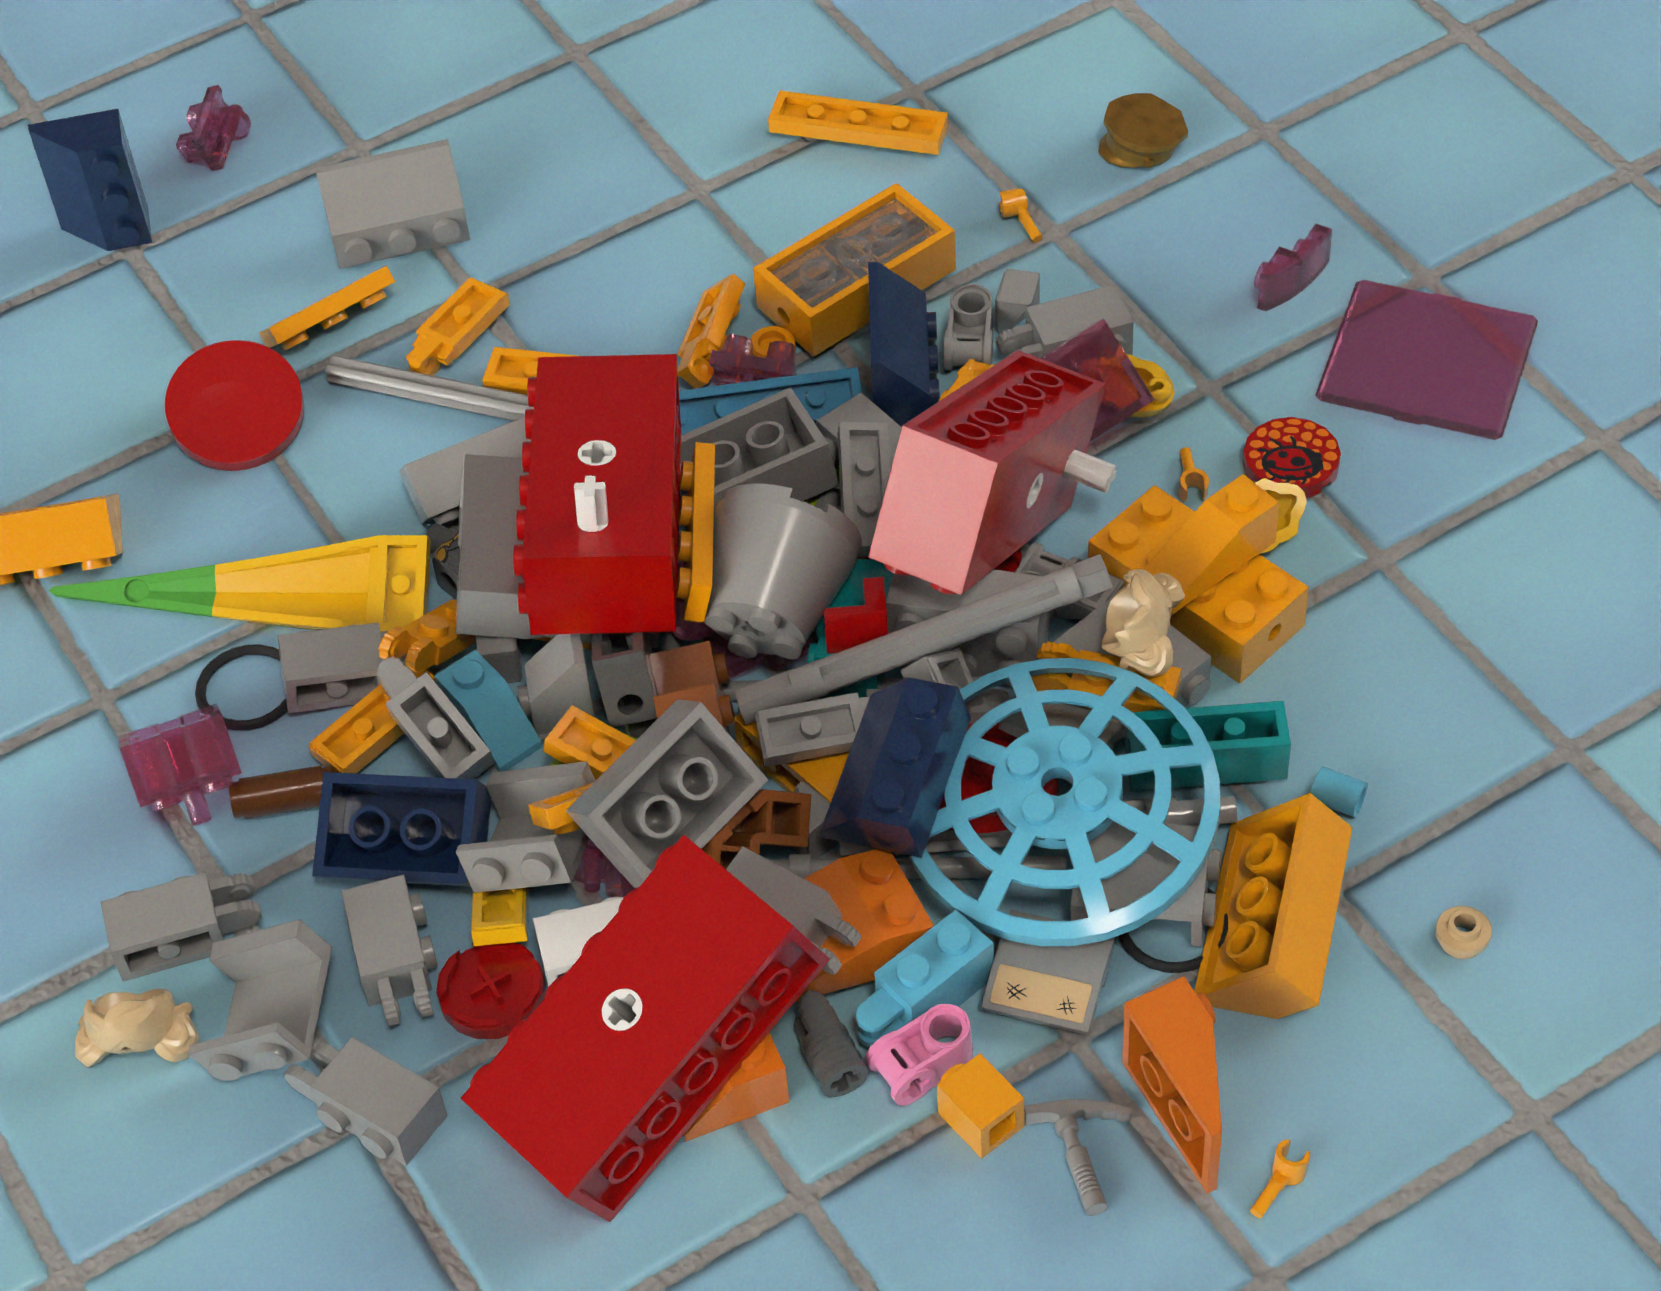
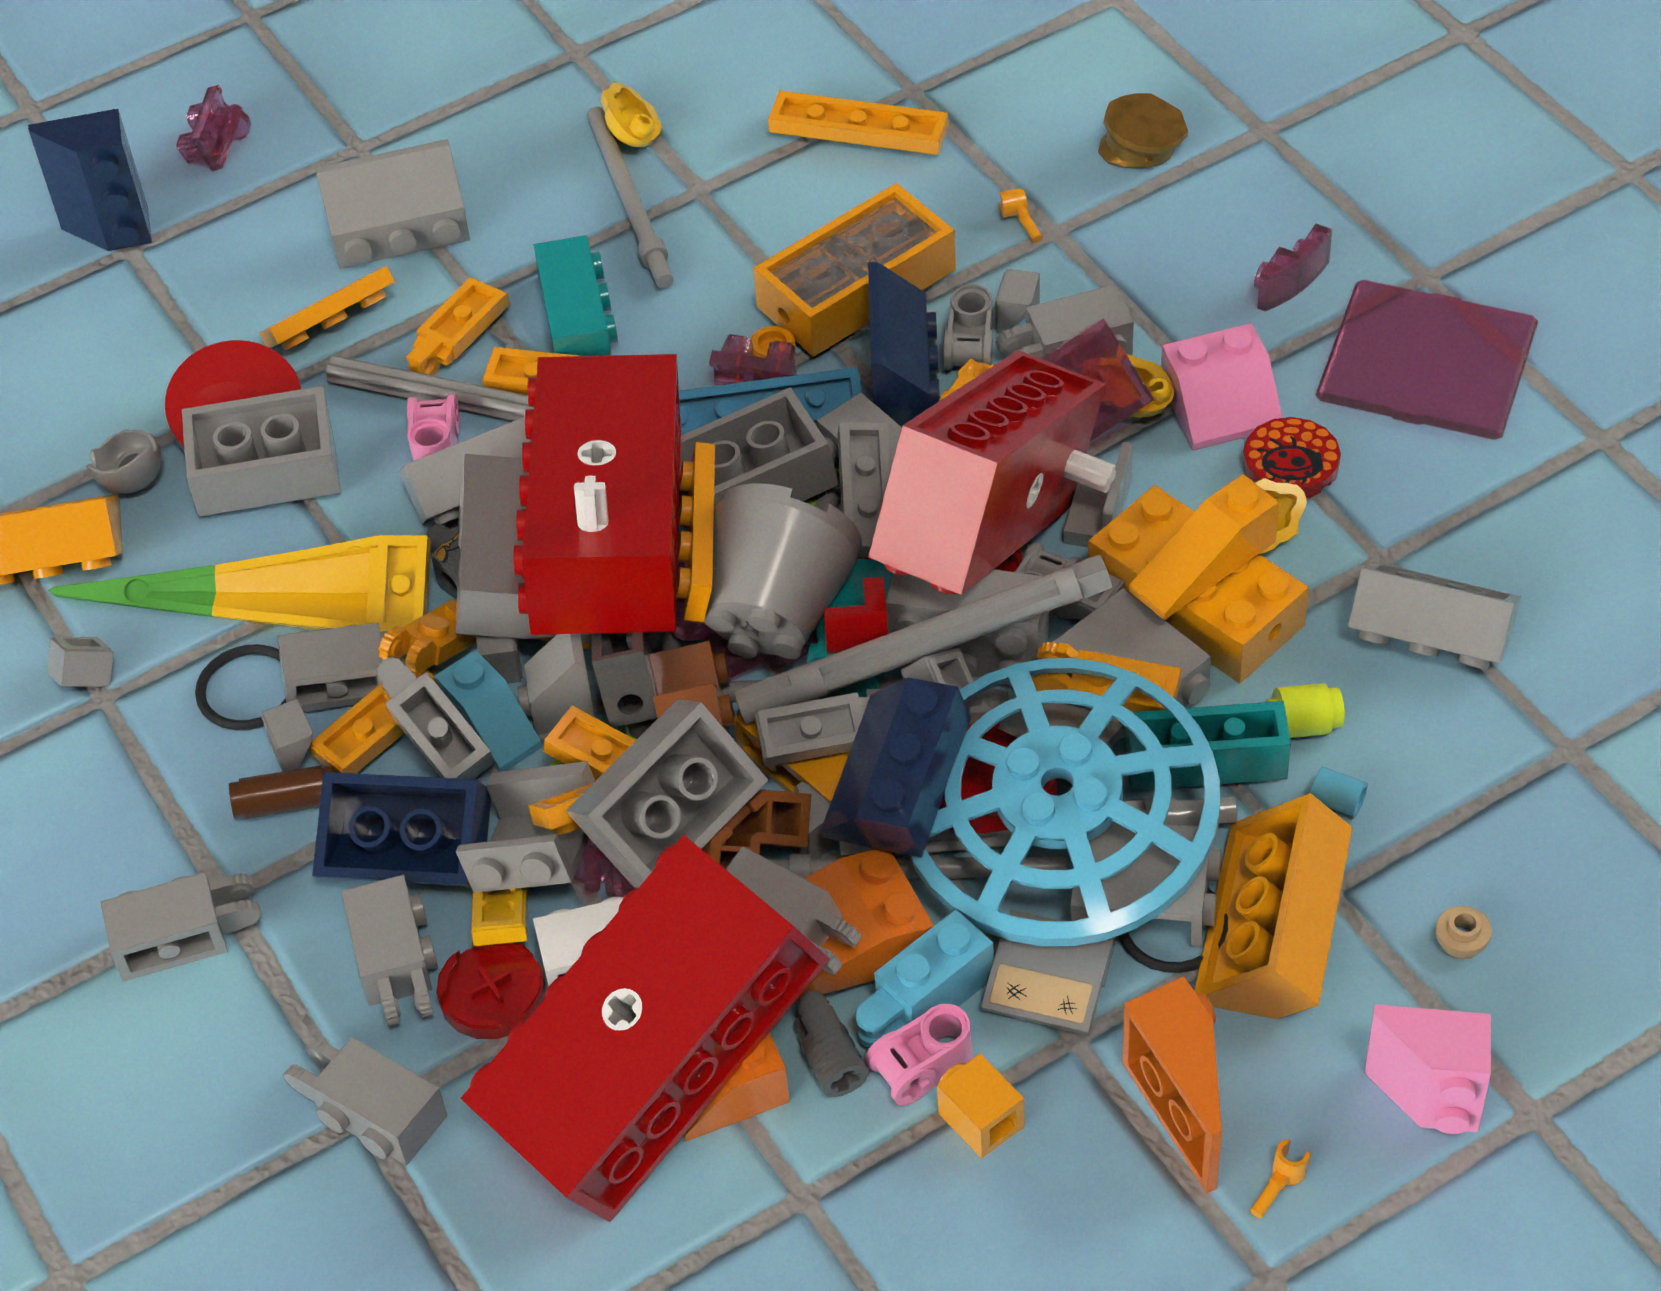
(80, 661): none -> light grey slope
(126, 461): none -> light grey hair
(135, 1024): tan hair -> none
(181, 760): clear pink brick -> none
(260, 451): none -> light grey slope
(273, 1003): light grey panel -> none
(288, 733): none -> light grey slope
(432, 425): none -> bright pink piece
(574, 297): none -> teal brick
(629, 116): none -> yellow arm
(650, 247): none -> light grey bar
(708, 329): light orange hinge -> none
(1064, 1116): light grey piece -> none
(1095, 509): none -> light grey panel
(1141, 620): tan hair -> none
(1191, 476): light orange hand -> none
(1221, 385): none -> bright pink slope
(1311, 708): none -> neon yellow brick
(1432, 1064): none -> bright pink slope
(1433, 614): none -> light grey slope

